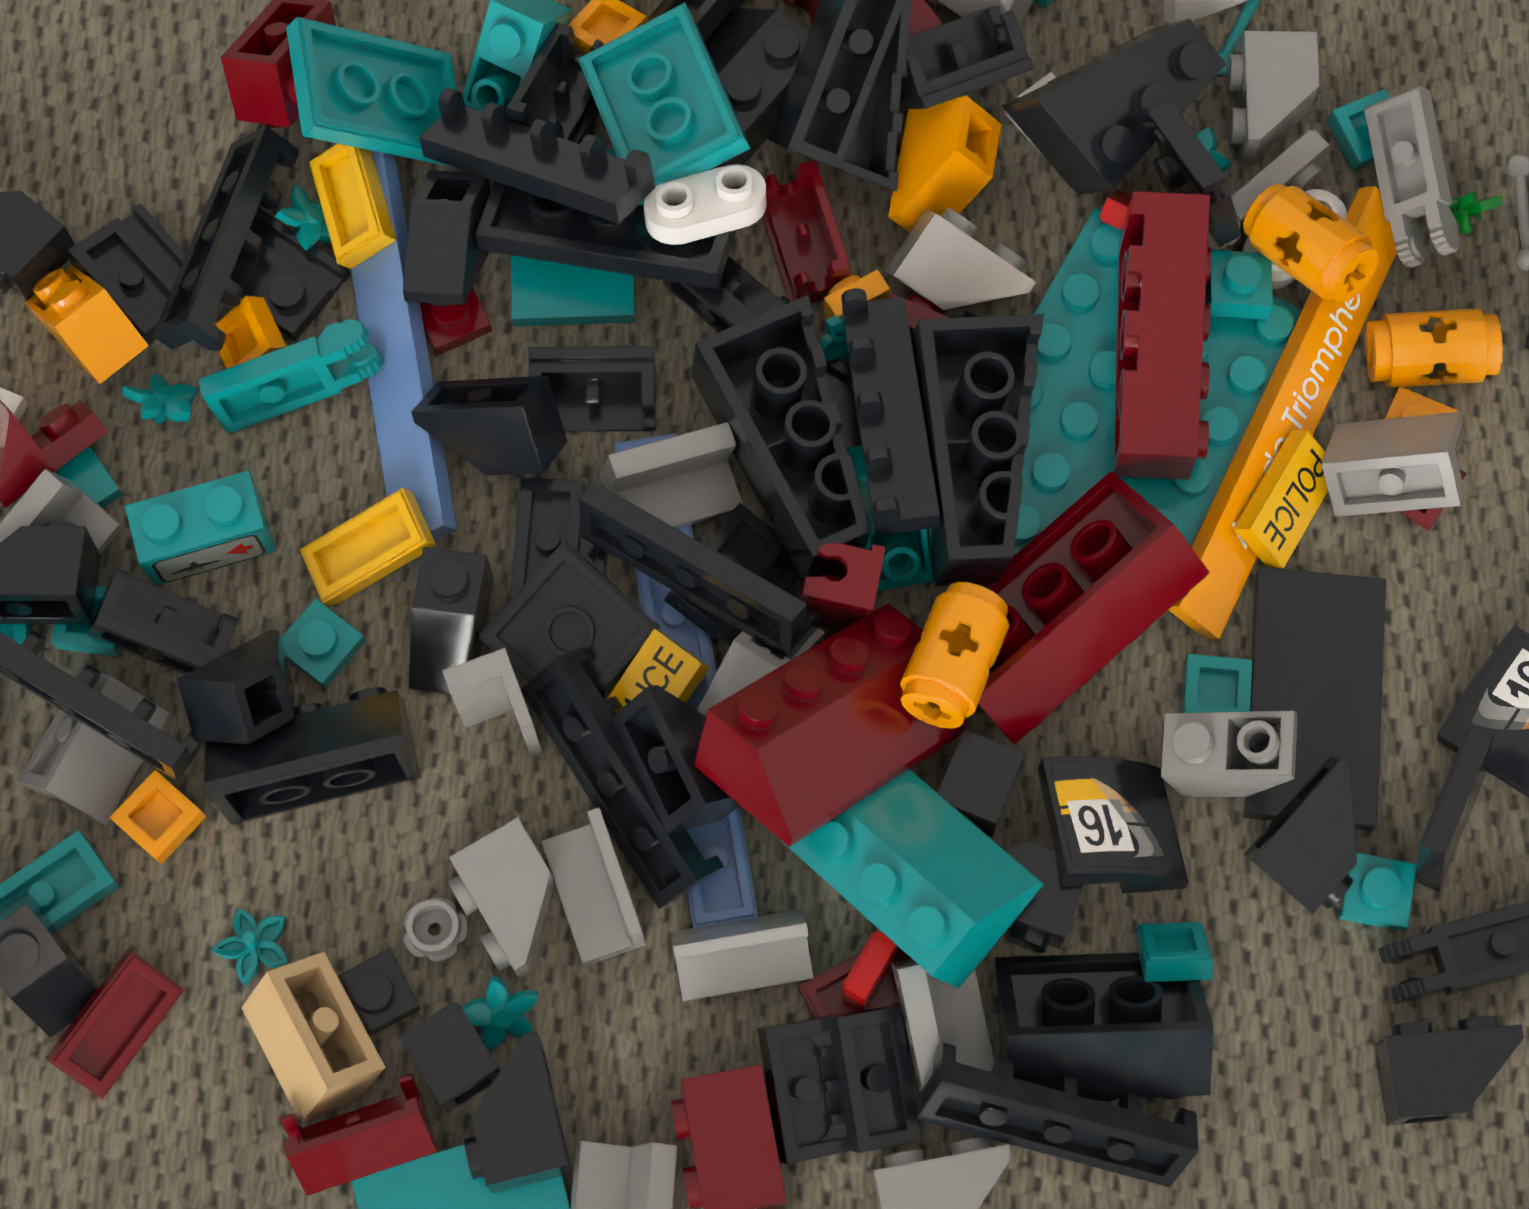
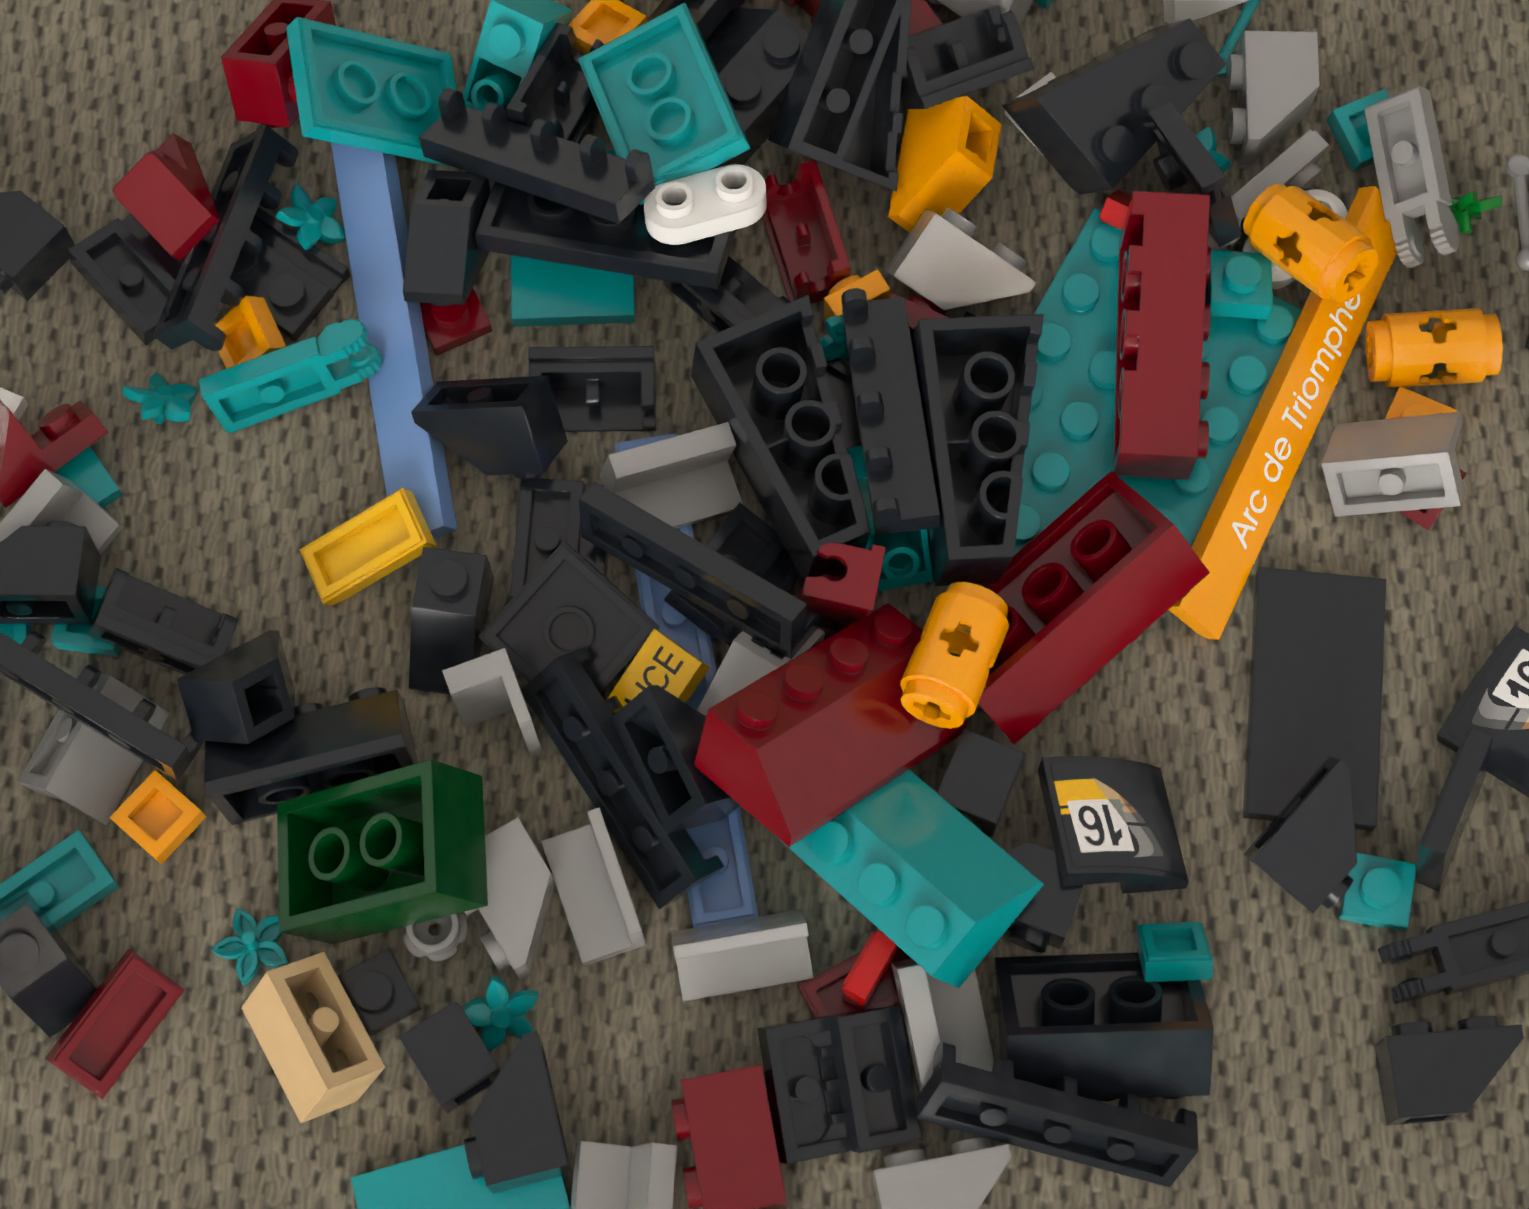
(85, 322): light orange slope -> none
(169, 196): none -> dark red slope
(200, 528): teal brick -> none
(321, 643): teal plate -> none
(352, 203): yellow tile -> none
(360, 1140): dark red hinge -> none
(382, 853): none -> dark green brick
(1216, 684): teal plate -> none
(1228, 752): light grey slope -> none
(1285, 500): yellow tile -> none

